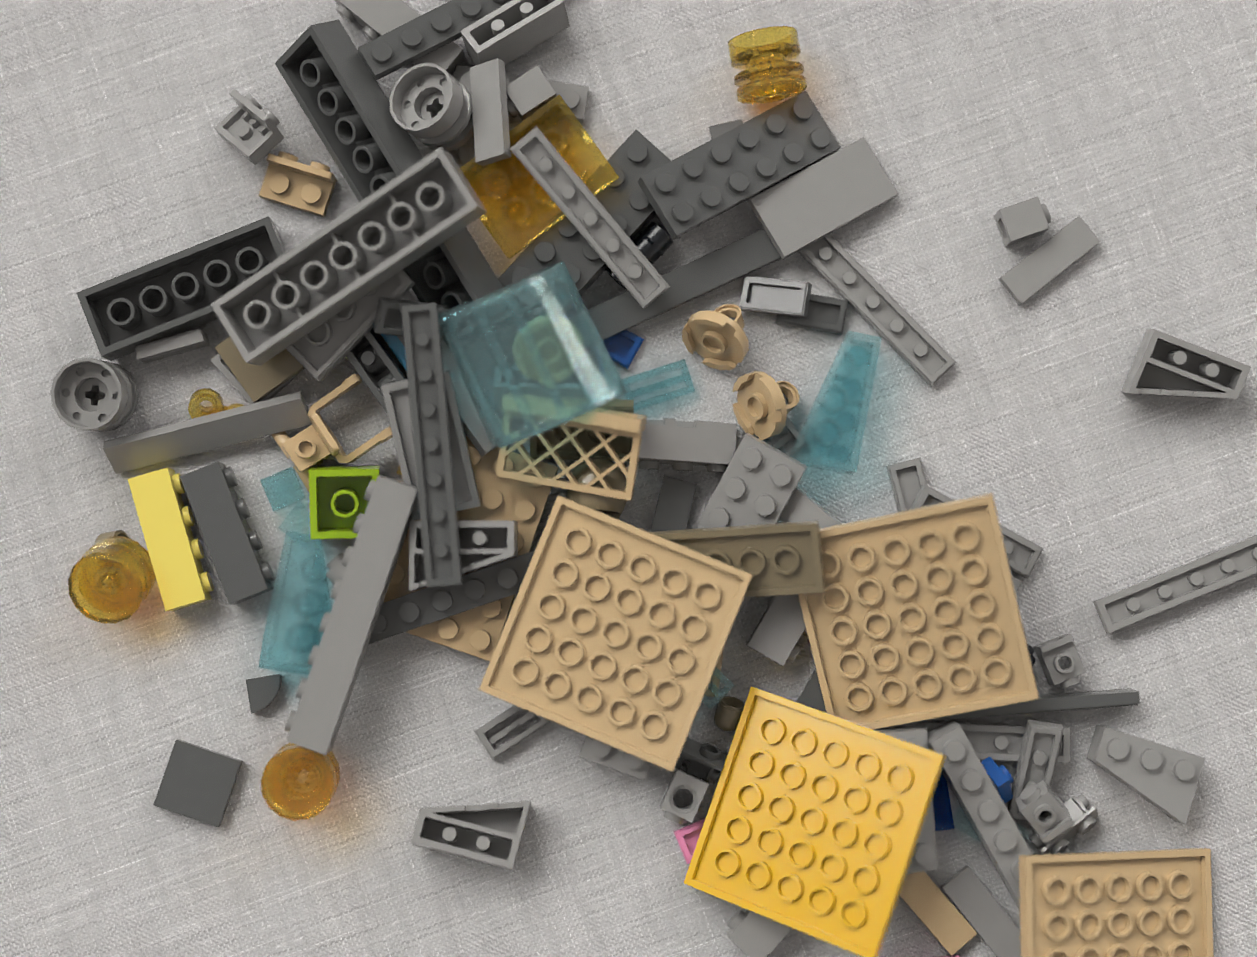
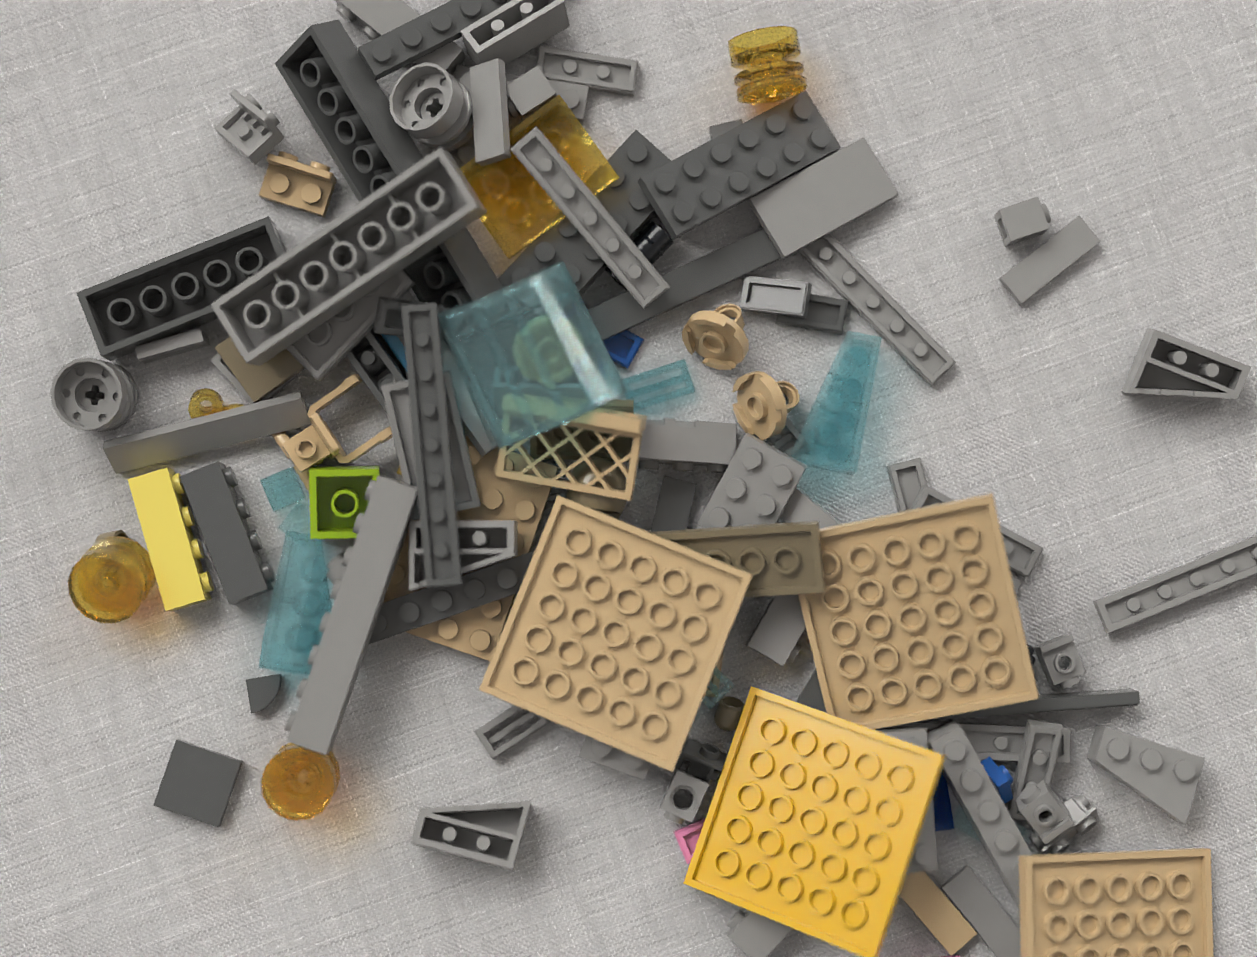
(589, 69): none -> light grey tile

